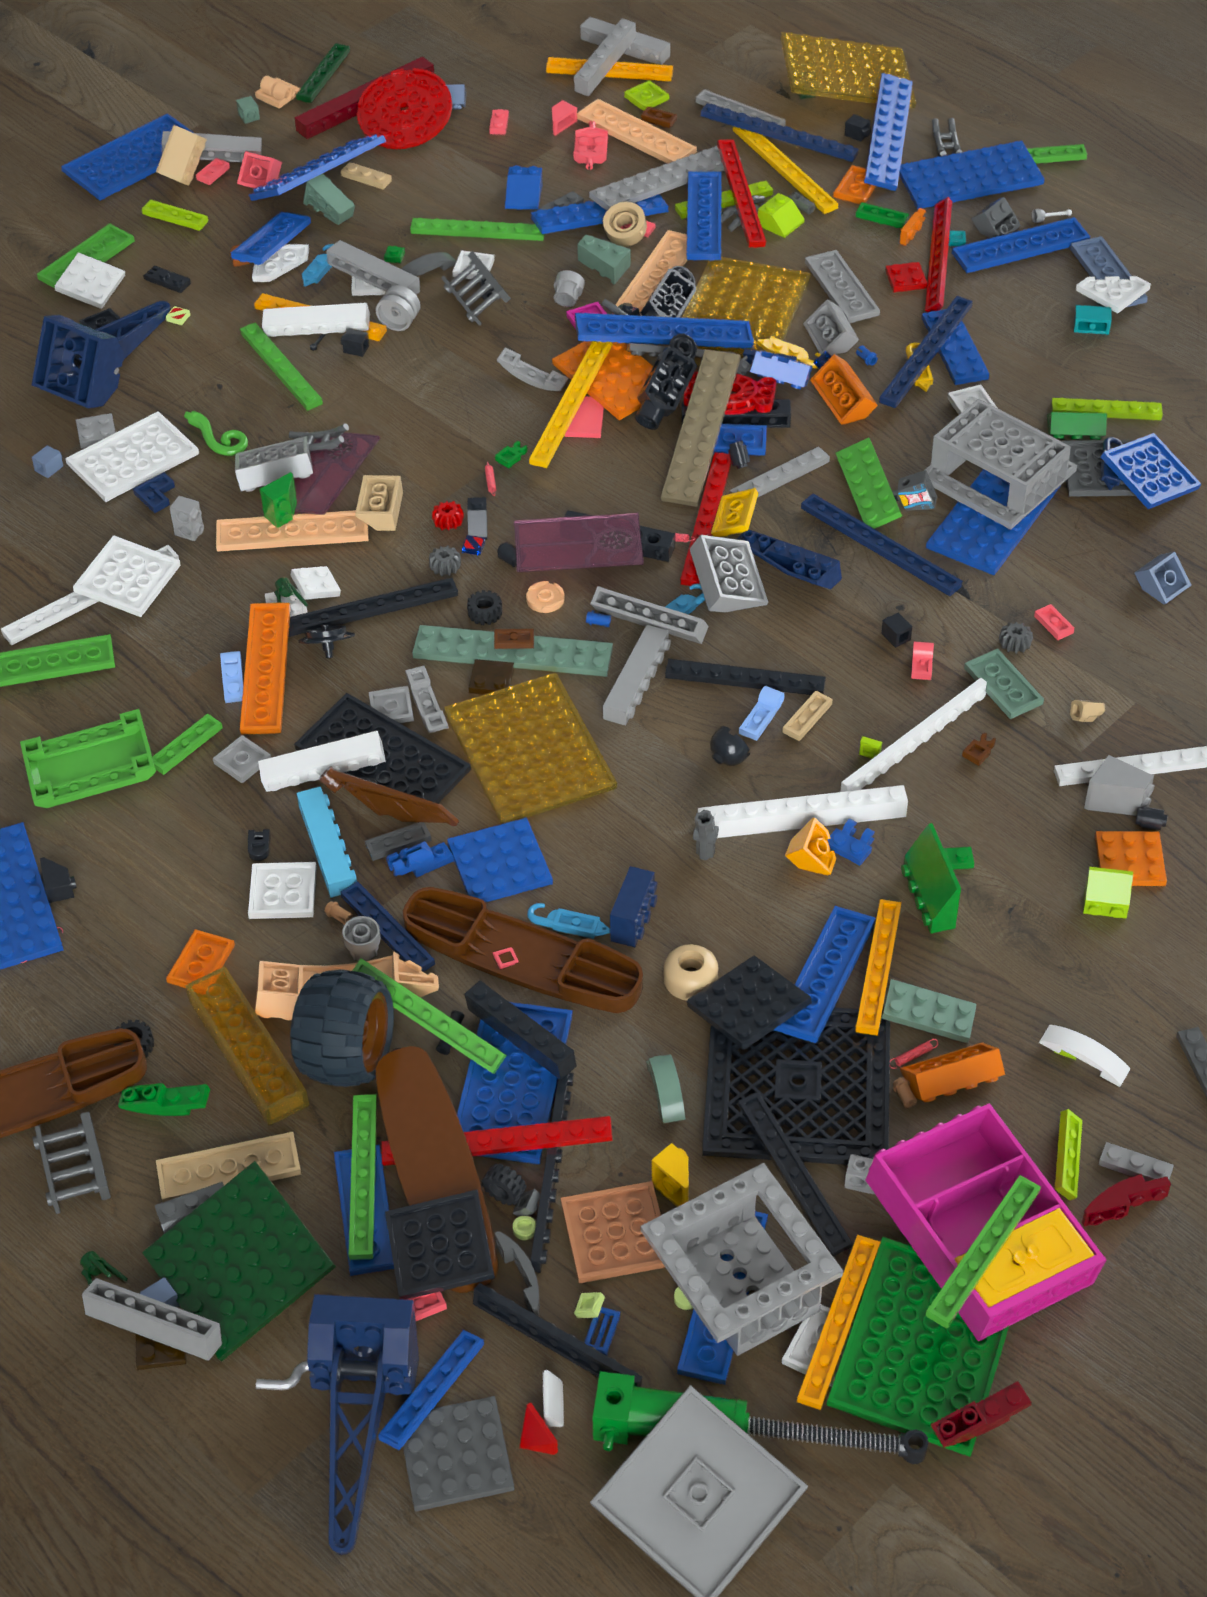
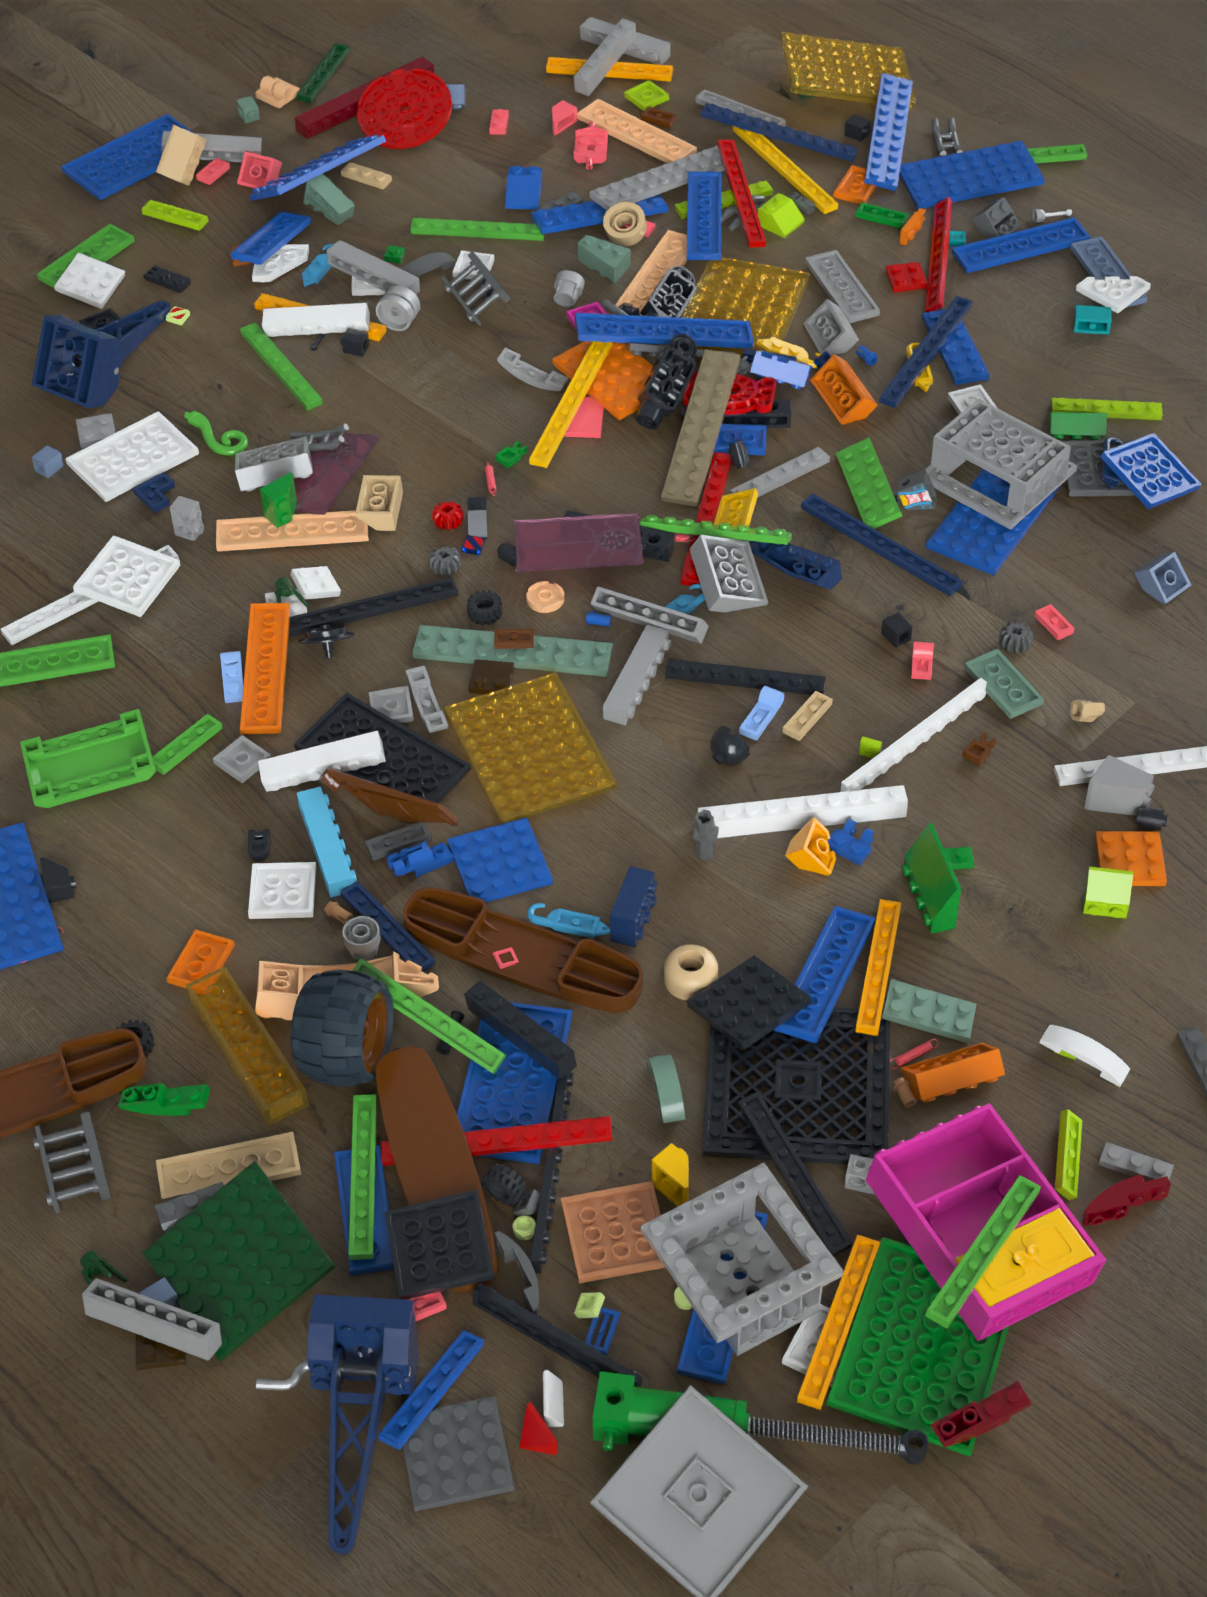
(723, 530): none -> bright green plate

